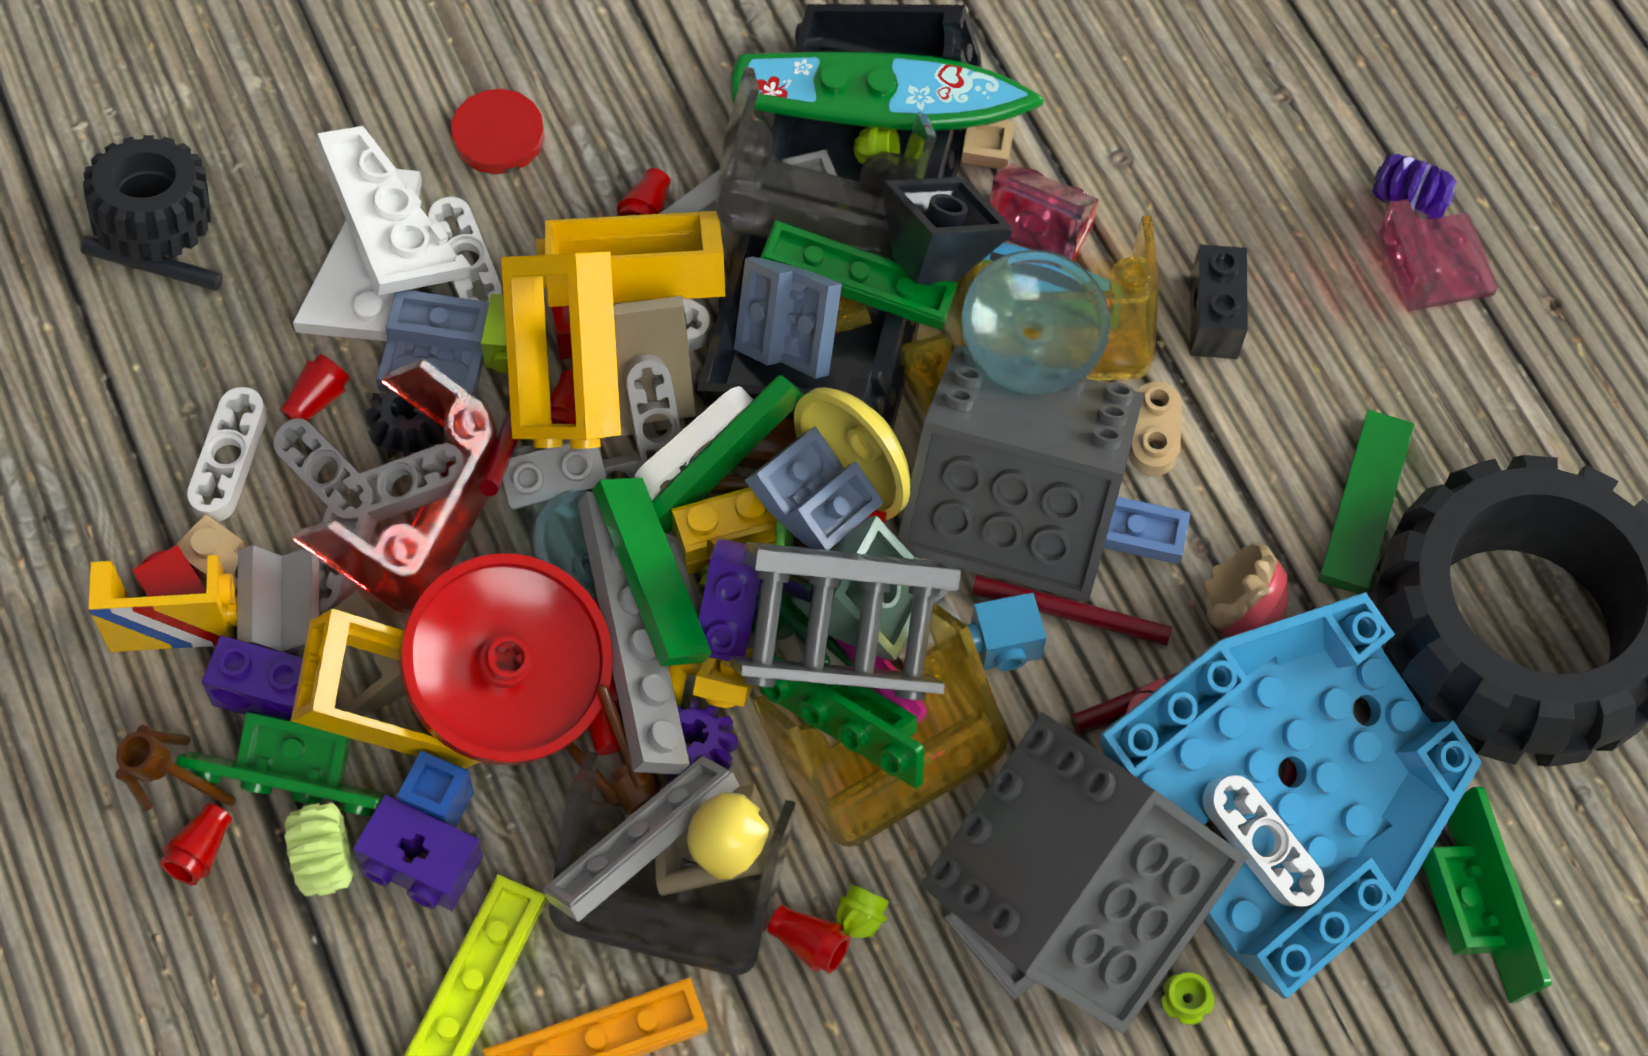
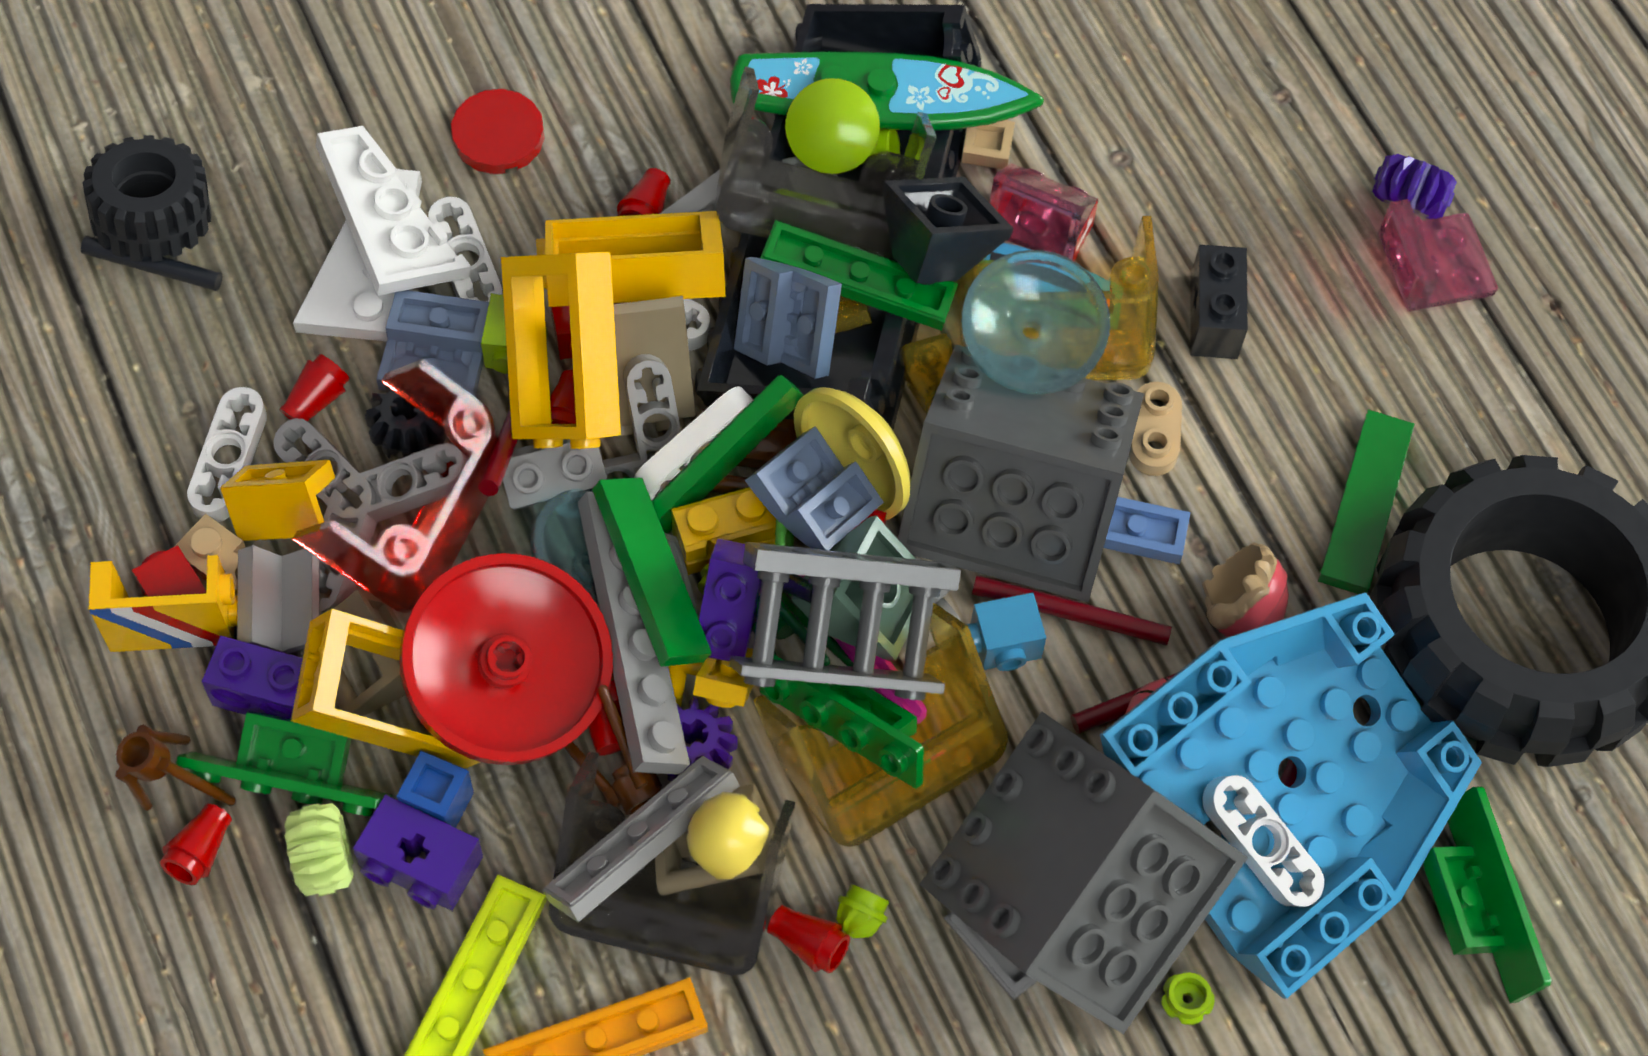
(276, 498): none -> yellow panel
(832, 126): none -> lime dish

